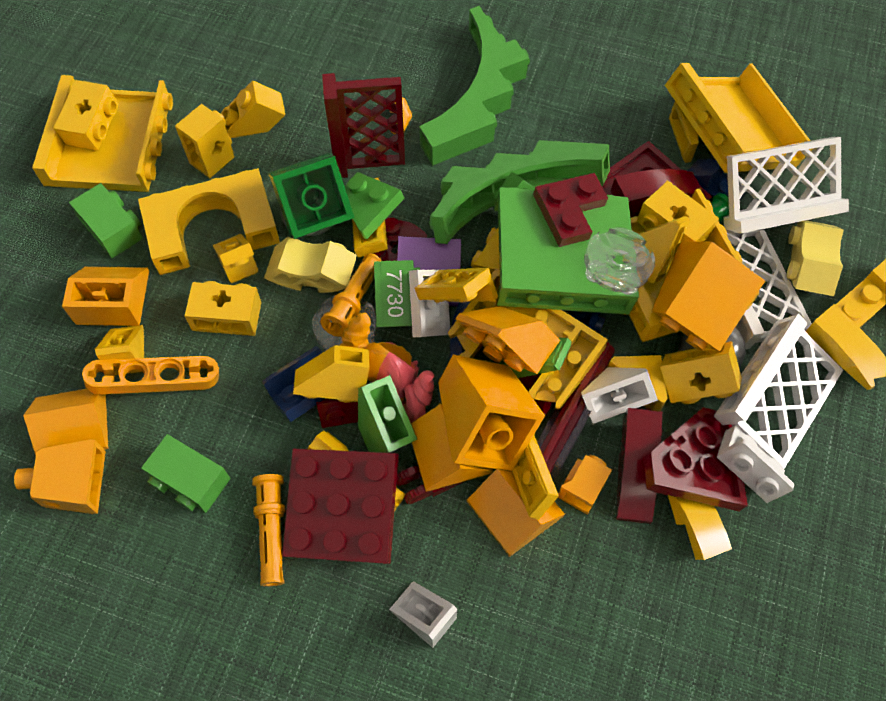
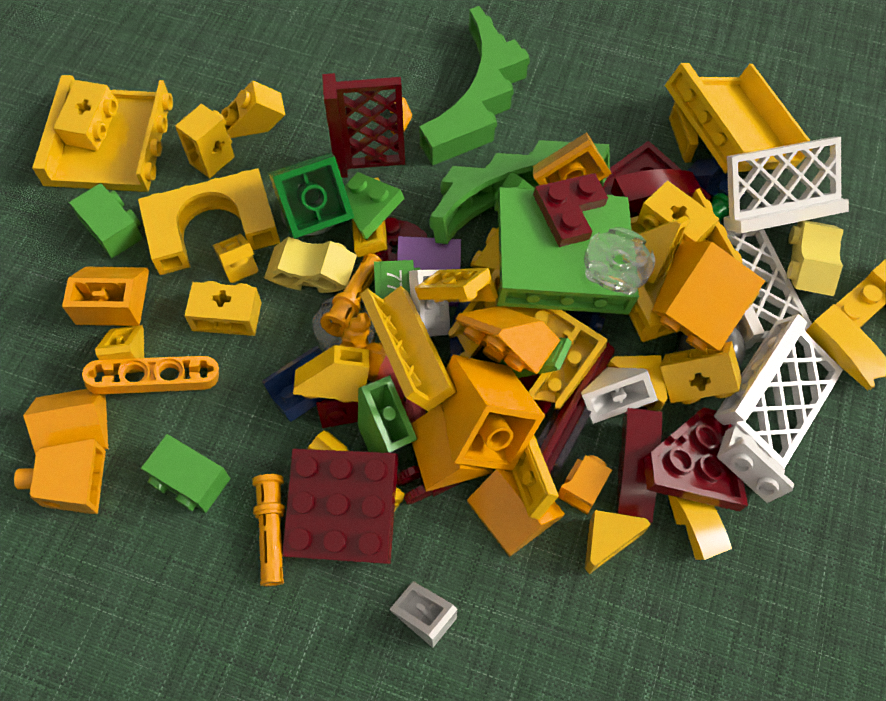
(409, 348): none -> yellow fence
(572, 161): none -> light orange slope
(609, 535): none -> yellow slope

